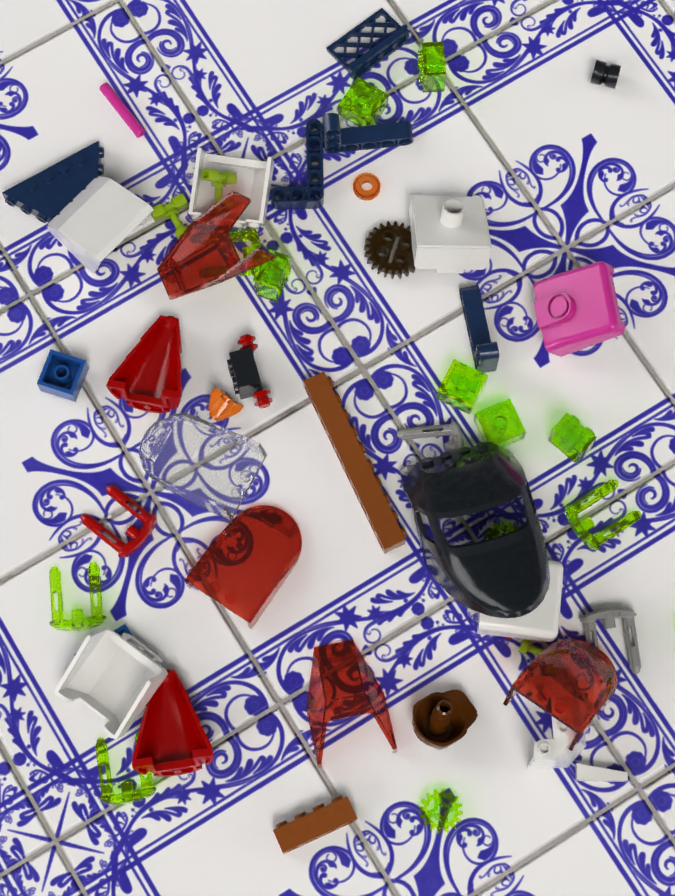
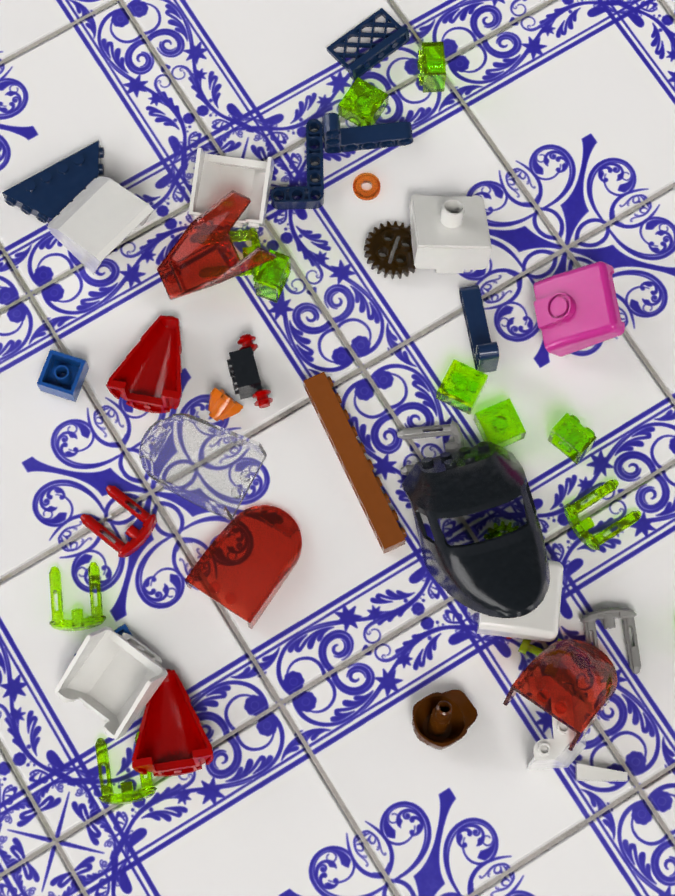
(122, 110): dark pink piece -> none
(171, 211): lime bar -> none
(218, 180): lime bar -> none
(315, 824): dark orange brick -> none
(342, 689): clear red windscreen -> none
(427, 815): clear neon green gear -> none
(605, 74): black wheel -> none

